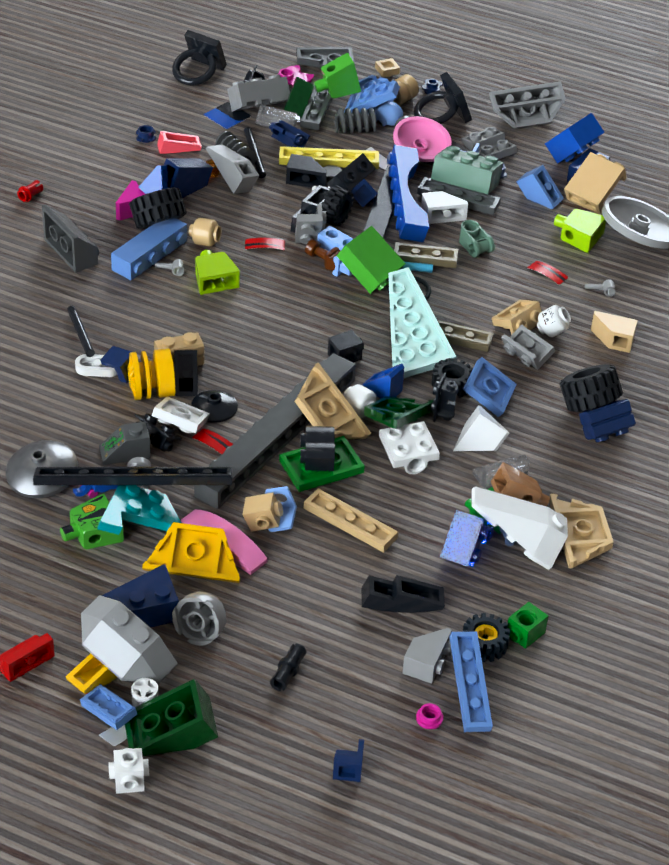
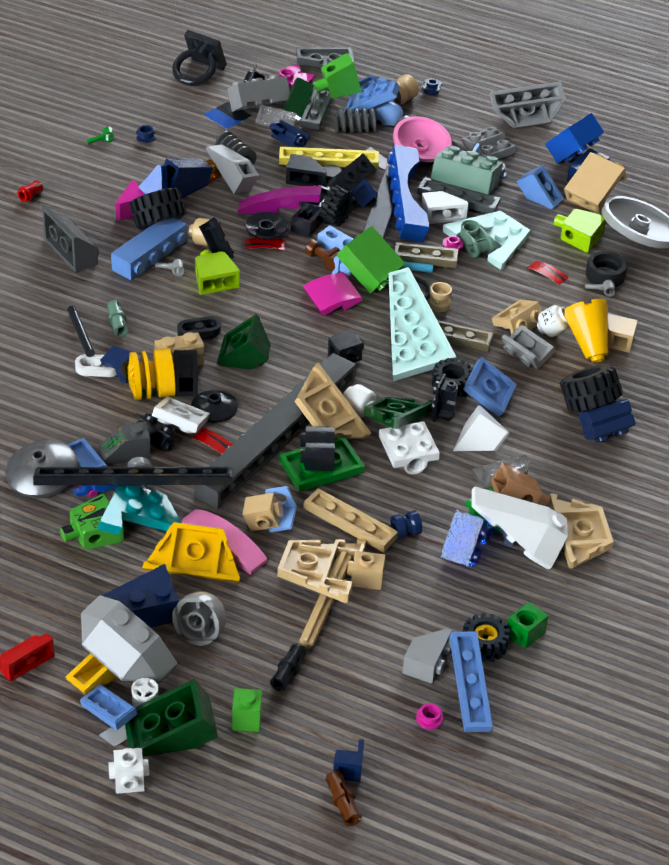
(86, 454): none -> medium blue tile
(107, 138): none -> green hand
(117, 318): none -> sand green pin
(176, 143): coral slope -> none
(206, 327): none -> black plate
(215, 238): none -> black hinge
(245, 345): none -> dark green slope
(246, 710): none -> bright green brick
(252, 144): black bar -> none
(266, 225): none -> black dish
(280, 198): none -> magenta slope
(309, 225): light grey bracket -> none
(310, 564): none -> tan wing
(323, 603): none -> tan axle
(332, 292): none -> dark pink slope
(343, 798): none -> reddish brown pin
(367, 570): none -> tan brick
(387, 67): tan plate -> none
(387, 382): blue slope -> none
(401, 595): black slope -> none
(407, 524): none -> dark blue wheel
(440, 297): none -> tan wheel
(453, 98): black tile -> none
(453, 242): none -> dark pink plate
(505, 231): none -> light aqua wing
(590, 327): none -> yellow cone
(610, 260): none -> black tyre

